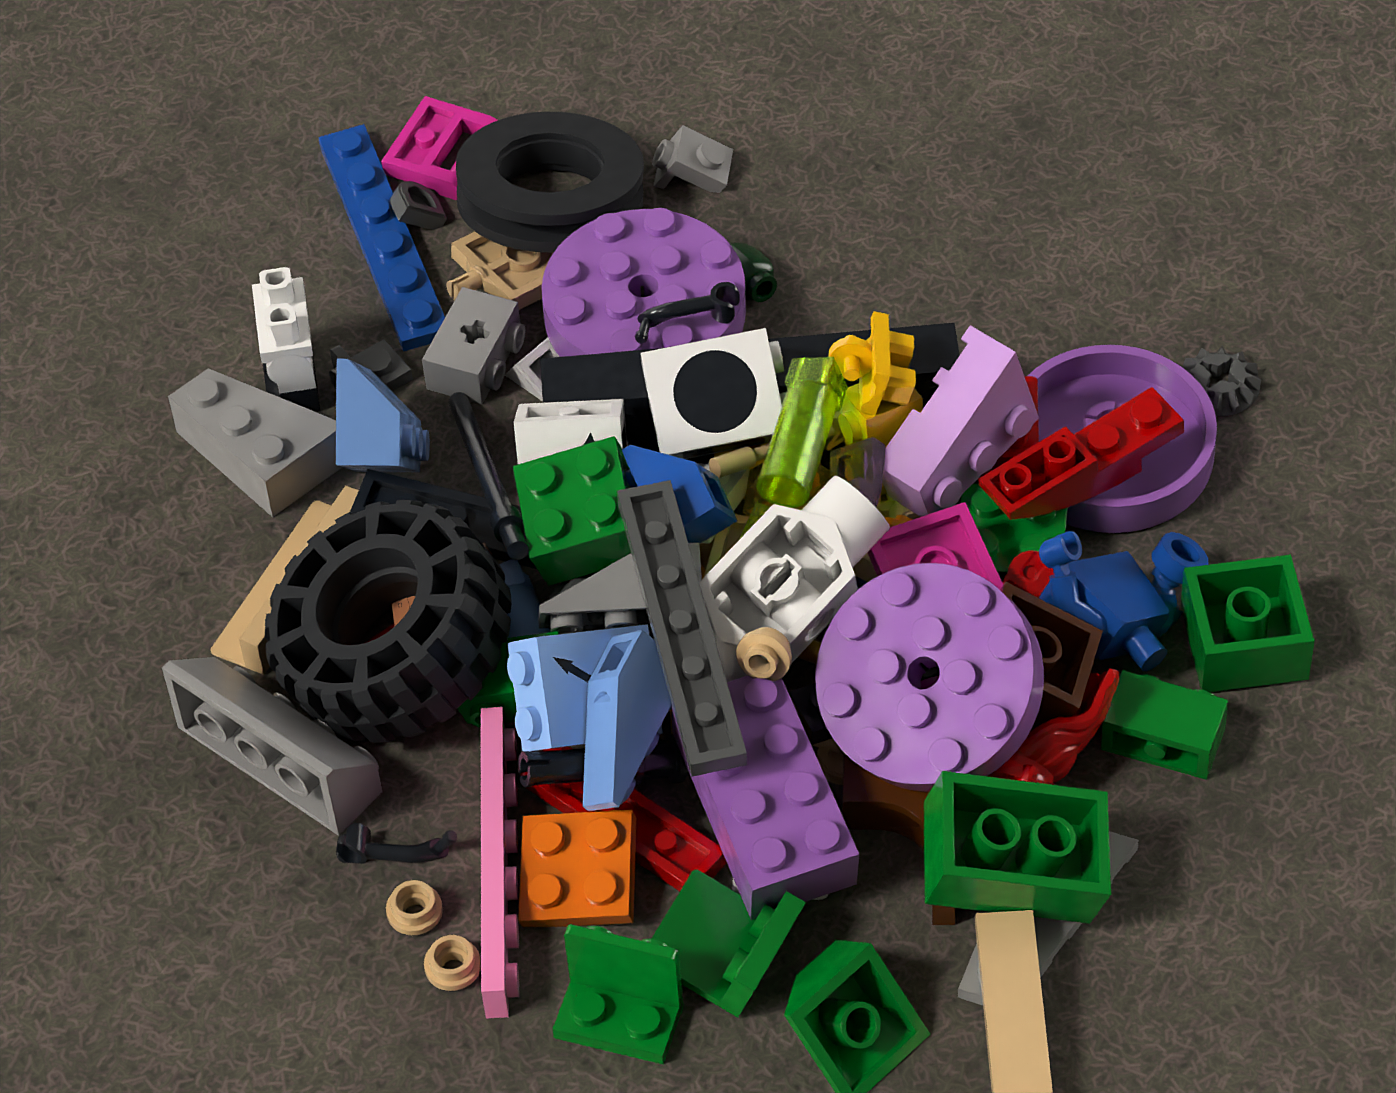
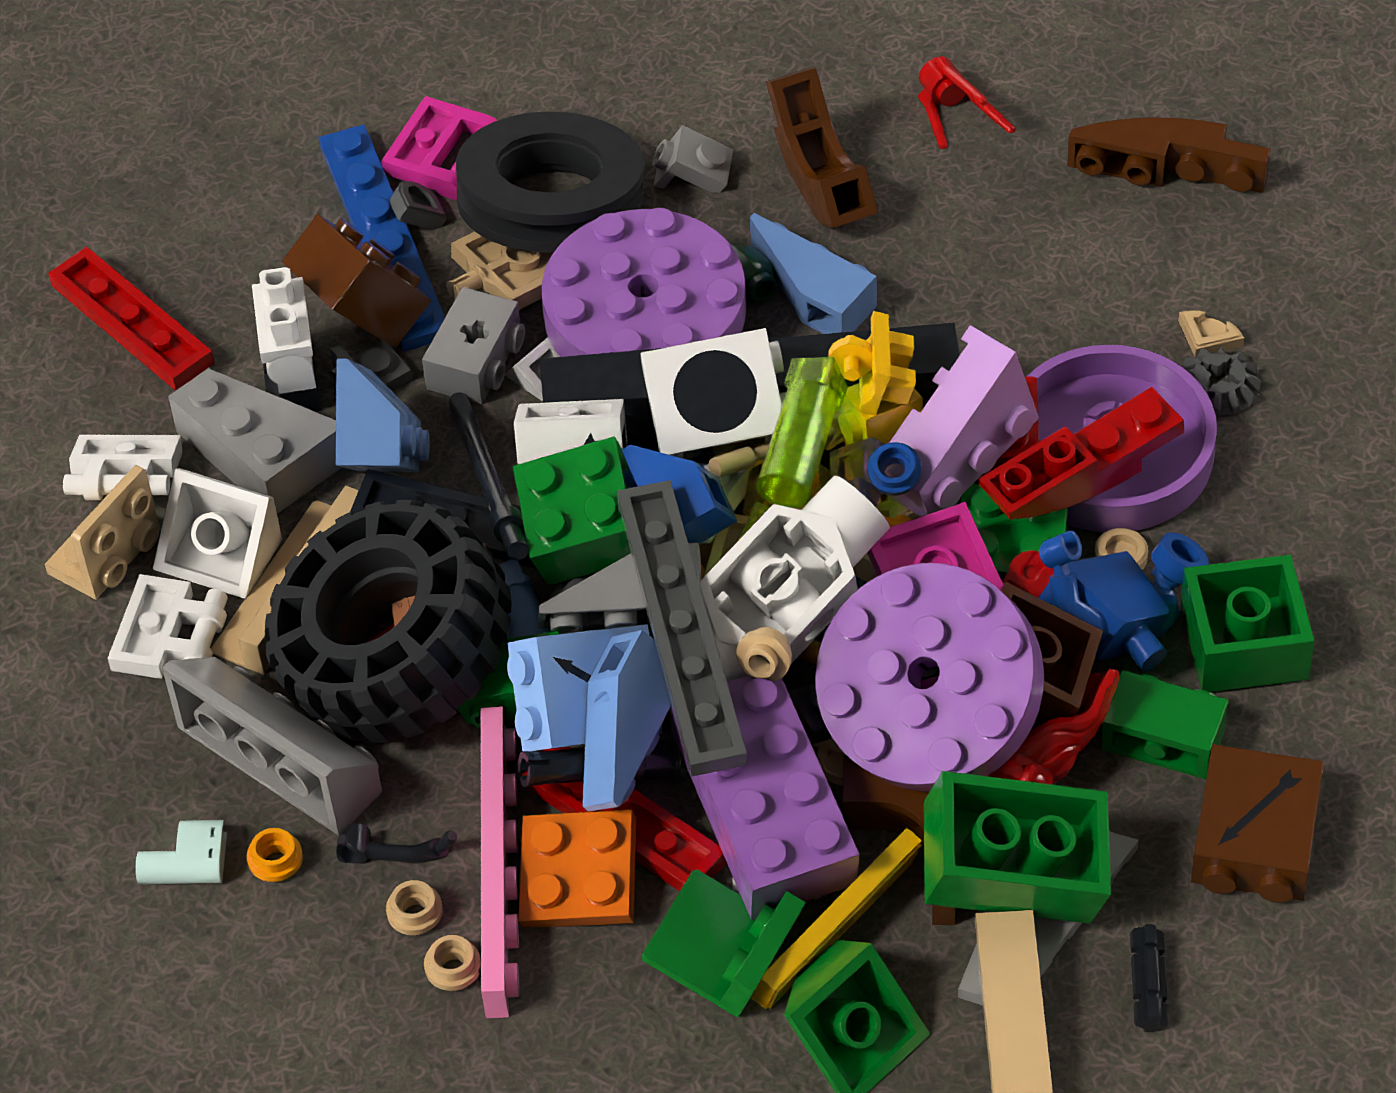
(103, 461): none -> white plate
(109, 537): none -> tan bracket
(131, 318): none -> red plate
(154, 620): none -> white plate
(196, 860): none -> light aqua piece
(217, 534): none -> white slope
(269, 842): none -> light orange plate
(358, 278): none -> reddish brown brick
(620, 994): green bracket -> none
(718, 302): black piece -> none
(815, 159): none -> reddish brown arch
(816, 283): none -> medium blue slope
(837, 918): none -> yellow tile
(894, 454): none -> blue plate
(947, 86): none -> red plant
(1123, 540): none -> tan tile
(1149, 978): none -> black axle
(1153, 146): none -> reddish brown slope
(1209, 332): none -> tan tile
(1257, 823): none -> reddish brown brick

